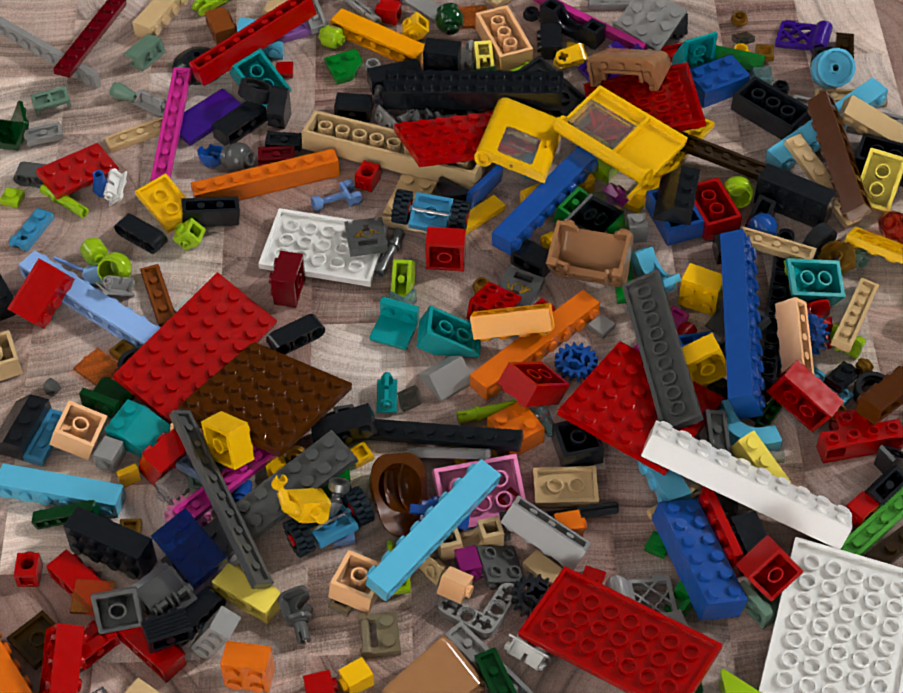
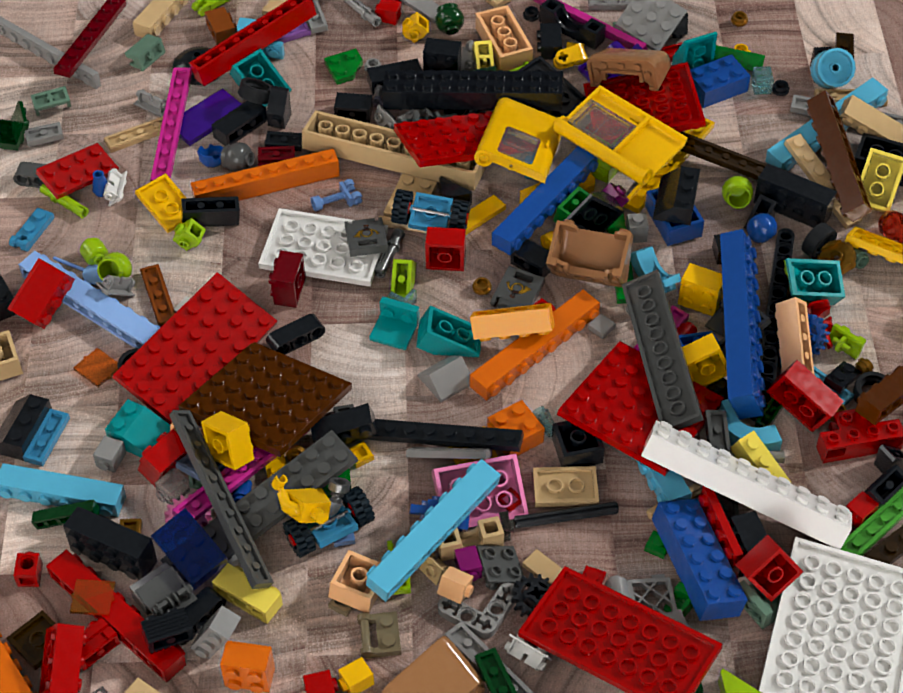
(12, 197): lime plate -> none
(51, 387): dark grey hinge -> none
(78, 430): light nougat brick -> none
(106, 397): dark green bracket -> none
(117, 609): dark grey slope -> none
(120, 348): pearl gold tile -> none
(122, 92): sand green cone -> none
(128, 475): yellow tile -> none
(140, 233): black beam -> none
(285, 69): red tile -> none
(295, 612): dark grey piece -> none
(331, 36): lime head -> none
(367, 176): red brick -> none
(377, 37): light orange brick -> none
(386, 394): teal hinge -> none
(394, 485): reddish brown piece -> none
(409, 398): clear smoke tile -> none
(470, 14): clear orange piece -> none
(479, 413): lime pin -> none
(484, 186): blue tile -> none
(492, 297): red bracket -> none
(533, 384): red brick -> none
(545, 533): light grey brick -> none
(572, 520): orange brick -> none
(575, 361): blue gear -> none
(716, 209): red brick -> none
(743, 38): clear smoke tile -> none
(767, 50): pearl gold plate -> none
(769, 108): black brick -> none
(779, 246): tan tile -> none
(817, 36): dark purple piece -> none
(854, 315): tan plate -> none

